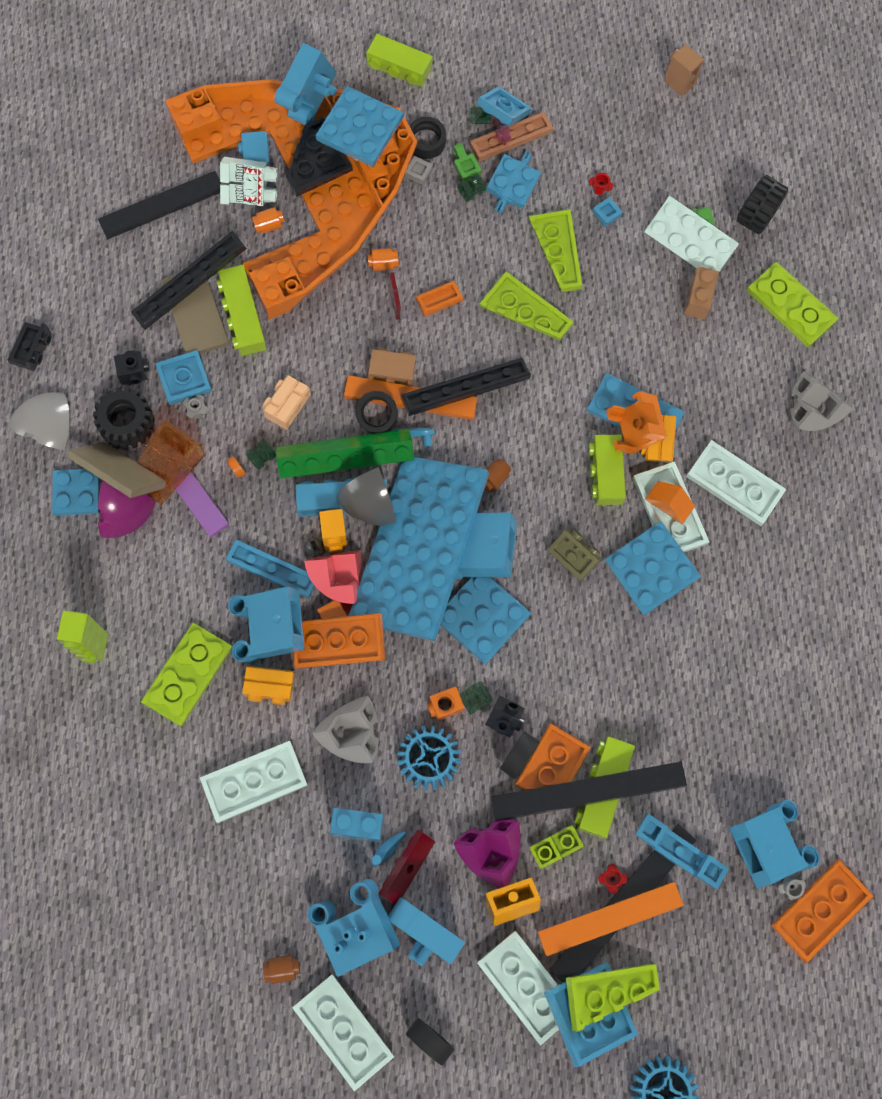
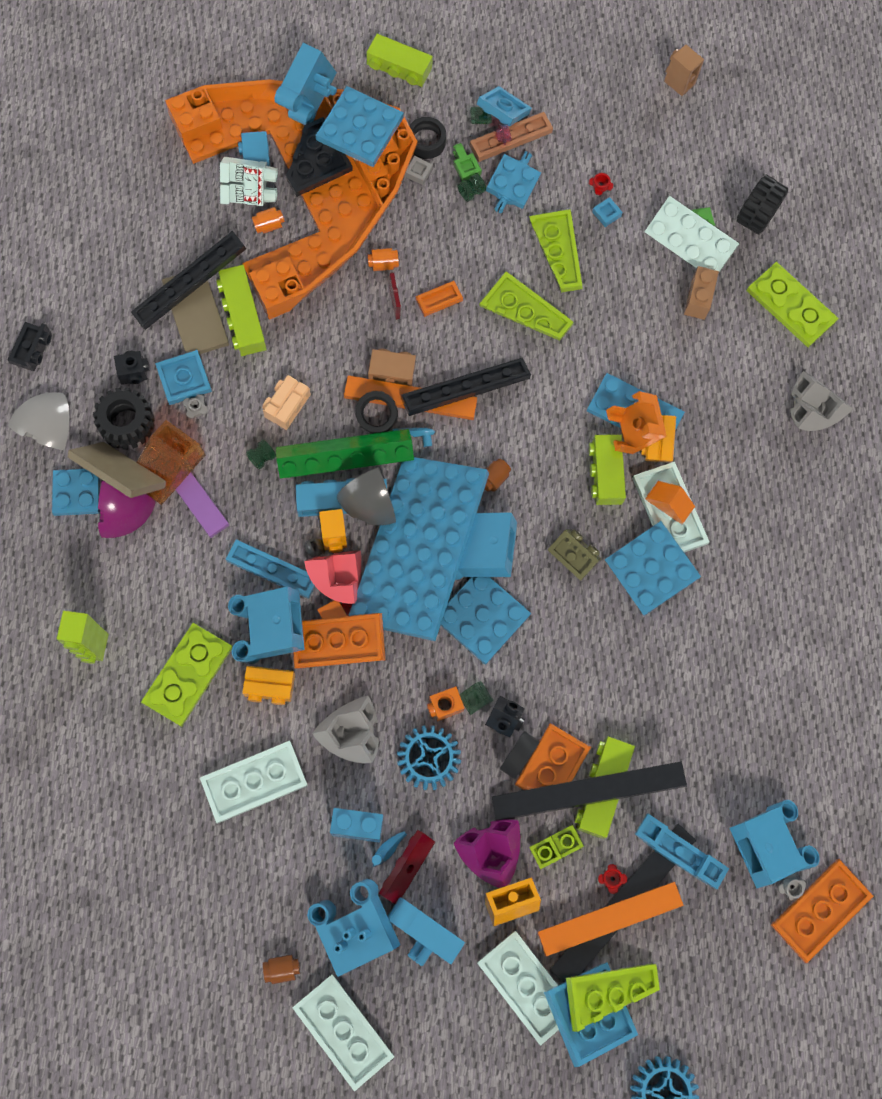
(160, 205): black tile -> none
(236, 467): orange tile -> none
(430, 1041): black tyre -> none
(736, 483): light aqua plate -> none

